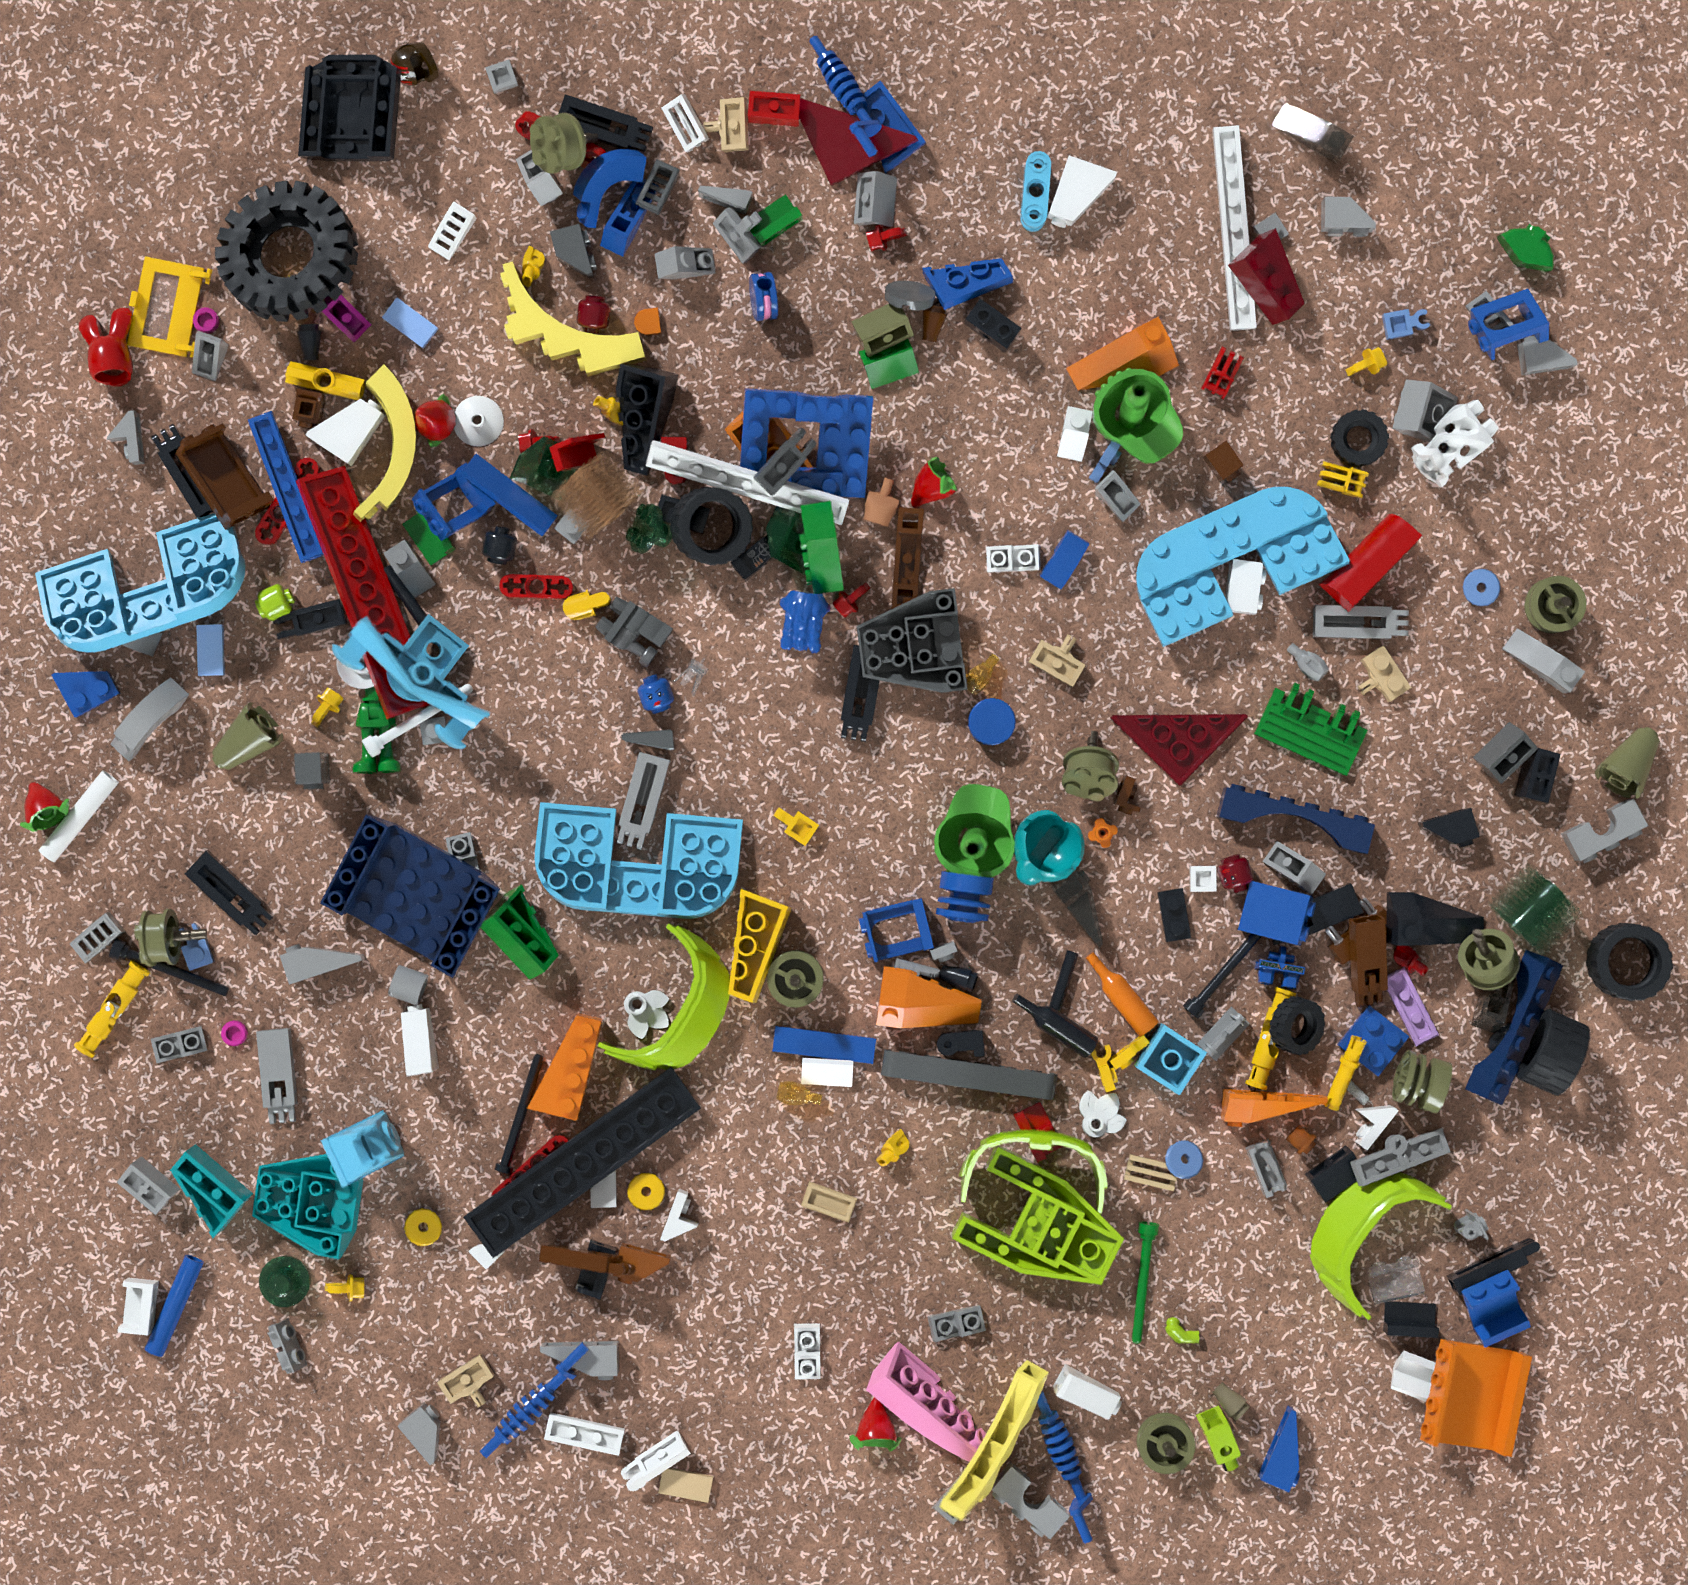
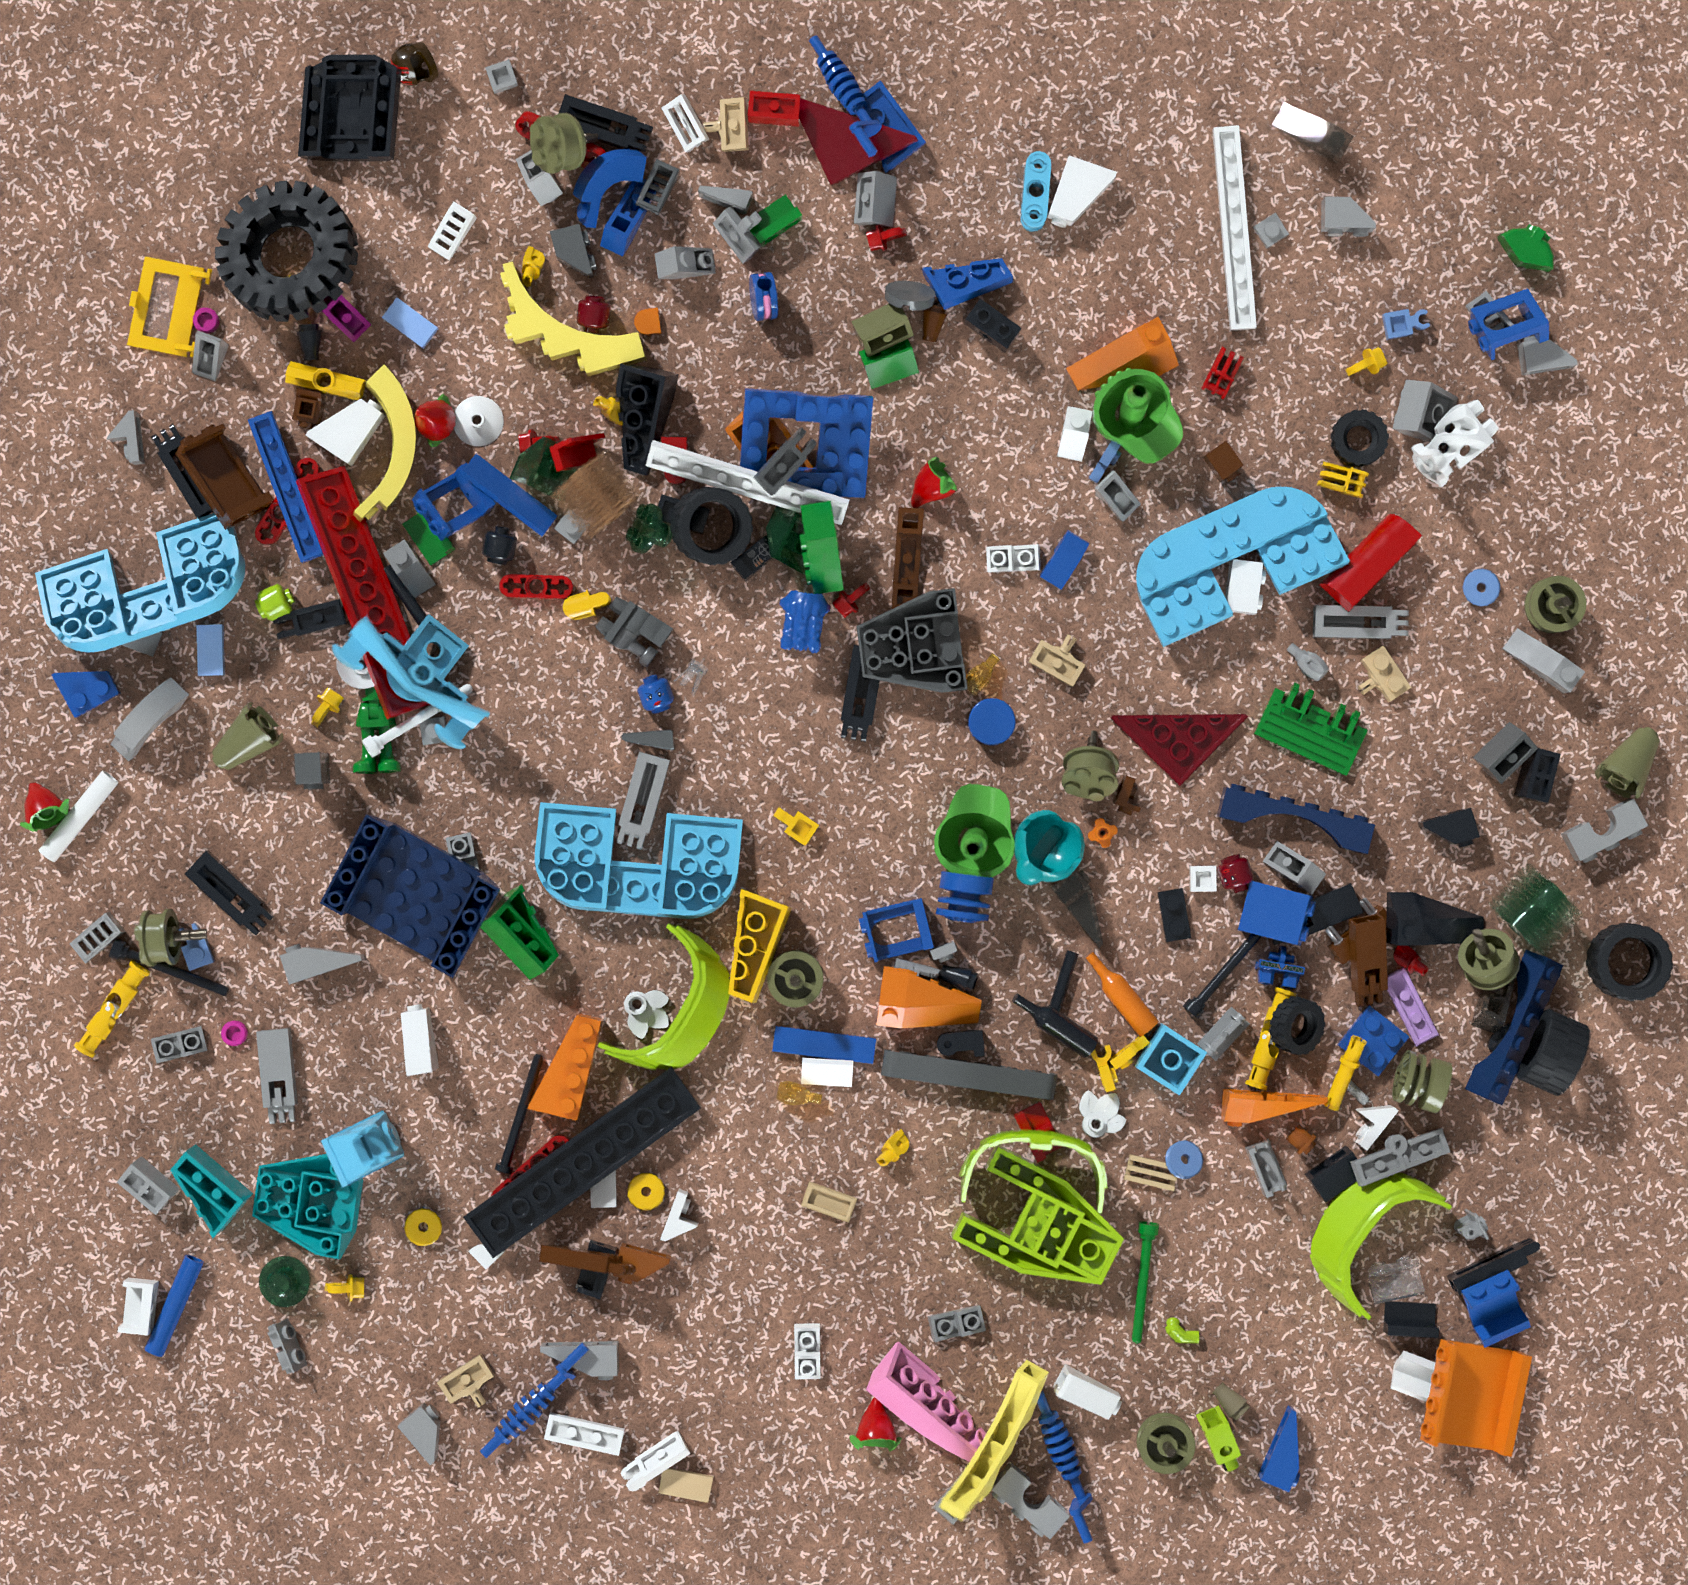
(111, 350): red piece -> none
(408, 985): light grey piece -> none
(881, 506): nougat piece -> none
(1269, 277): dark red wedge -> none

